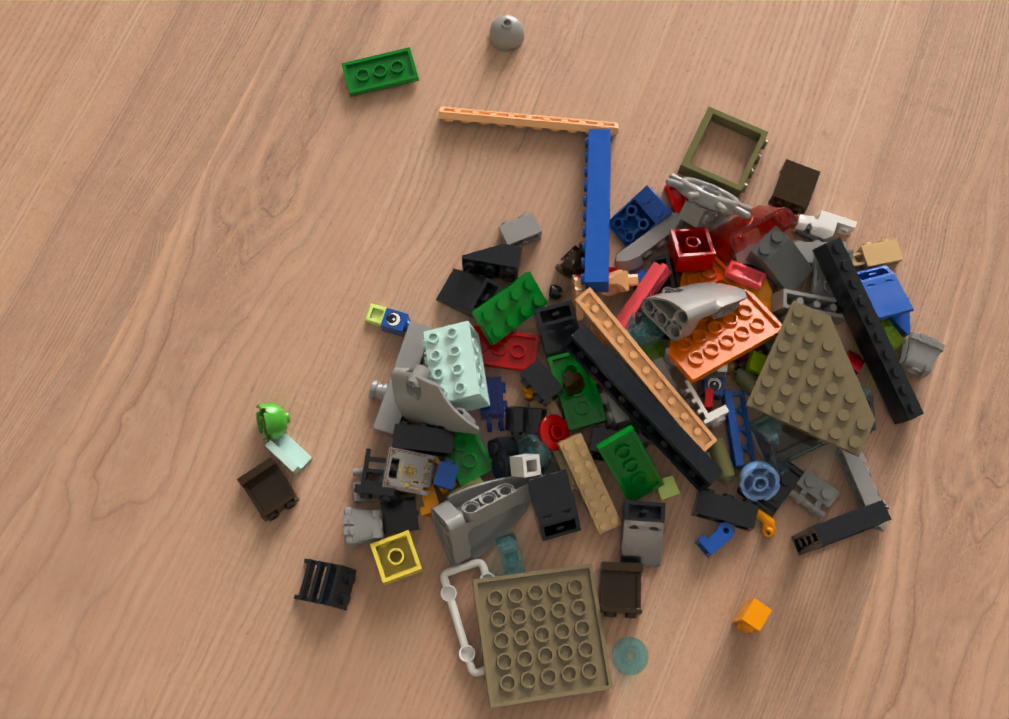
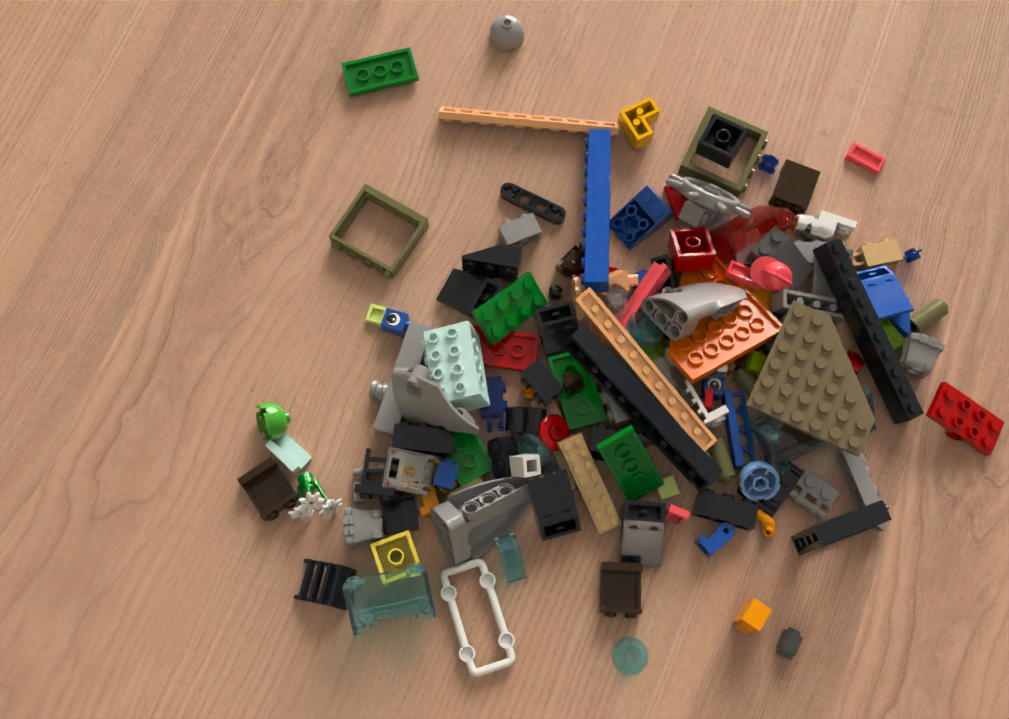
(305, 509): none -> white plant
(388, 596): none -> clear light blue windscreen
(390, 205): none -> olive window
(531, 205): none -> black beam
(541, 635): dark tan plate -> none
(616, 302): none -> clear piece
(636, 122): none -> yellow brick
(657, 237): light grey brick -> none
(676, 514): none -> coral tile
(721, 141): none -> black brick
(768, 159): none -> clear blue plate
(771, 274): none -> coral piece
(789, 643): none -> dark grey brick
(865, 158): none -> coral tile
(911, 255): none -> clear blue plate
(928, 316): none -> olive brick
(965, 419): none -> red plate

